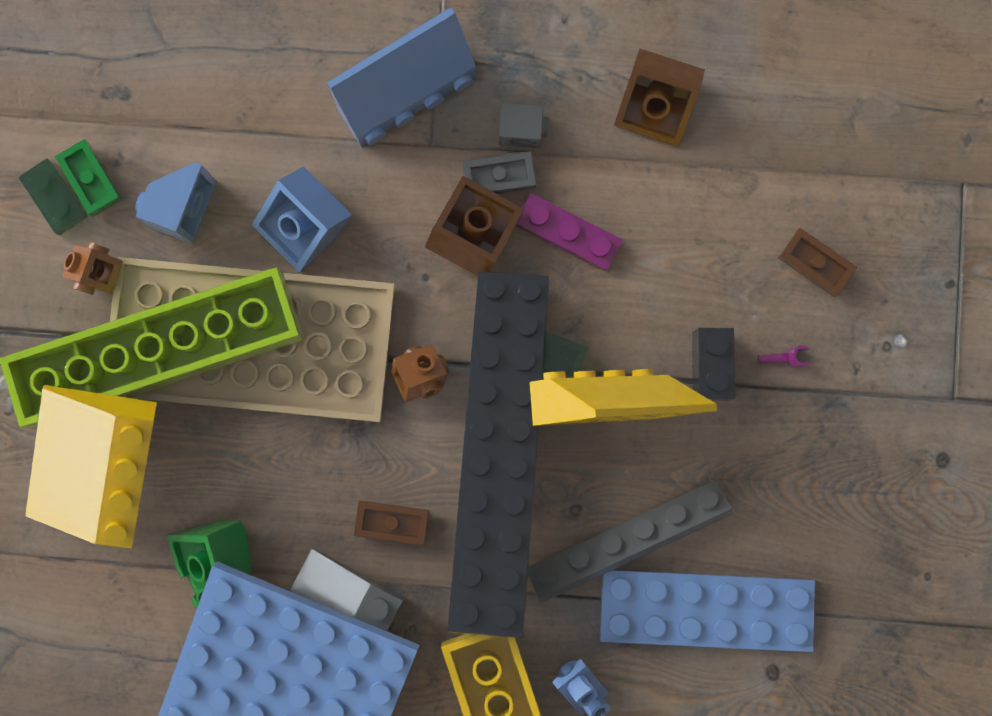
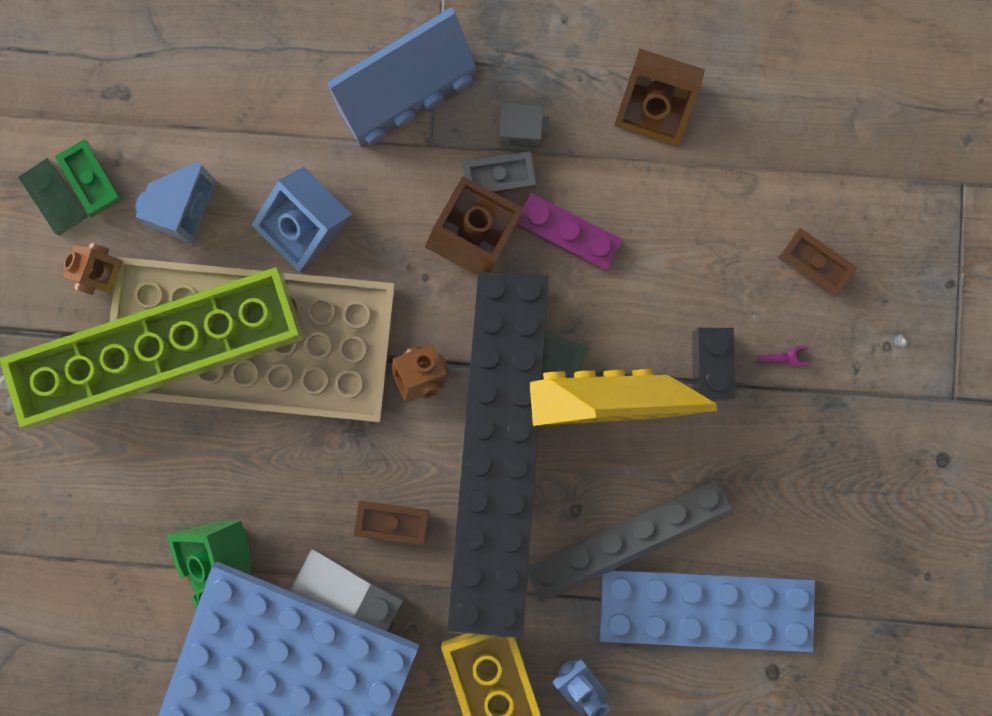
(90, 464): yellow slope -> none

